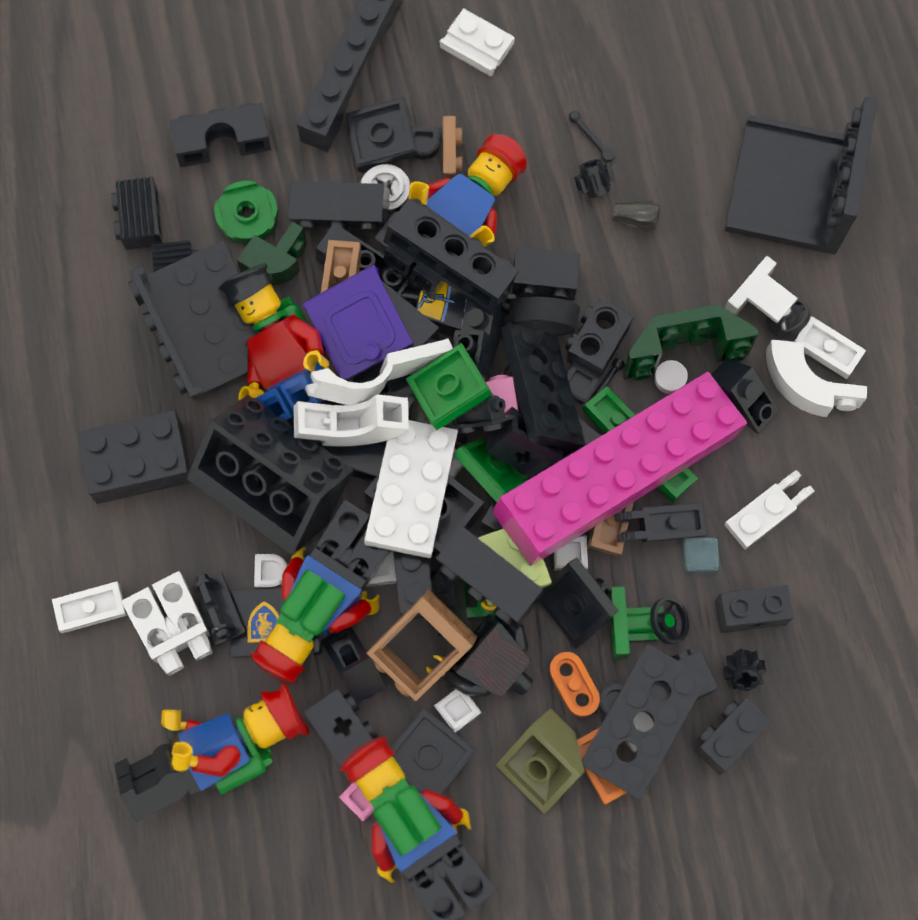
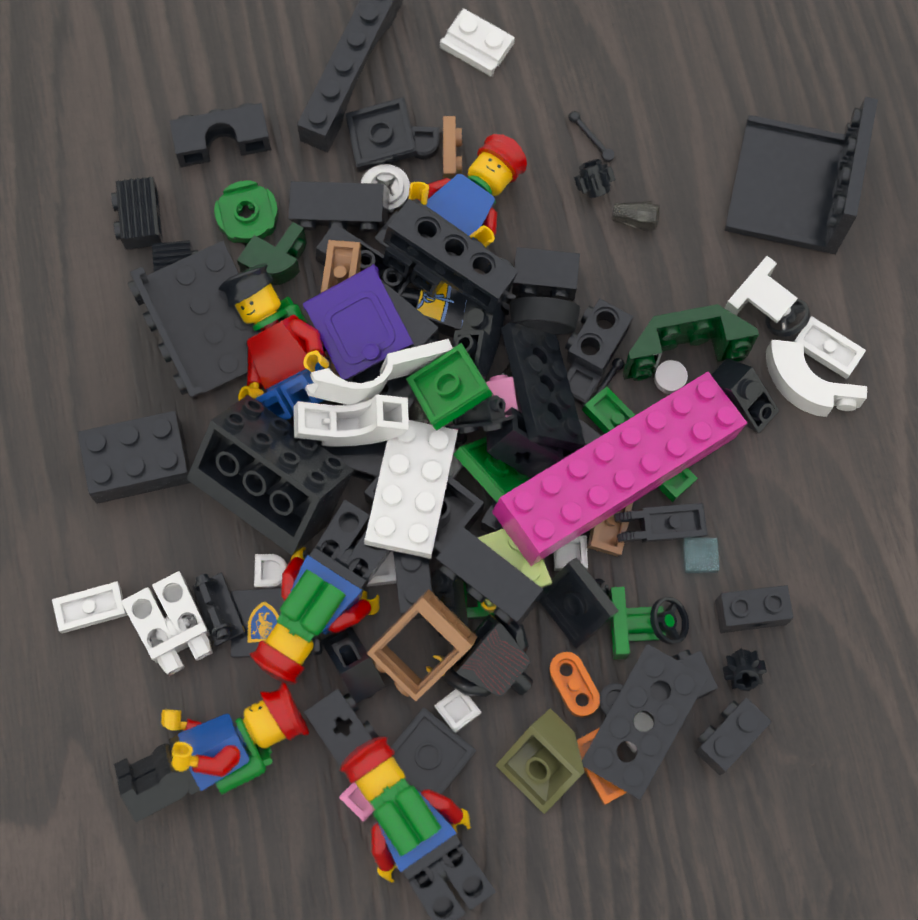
(766, 511): white hinge -> none

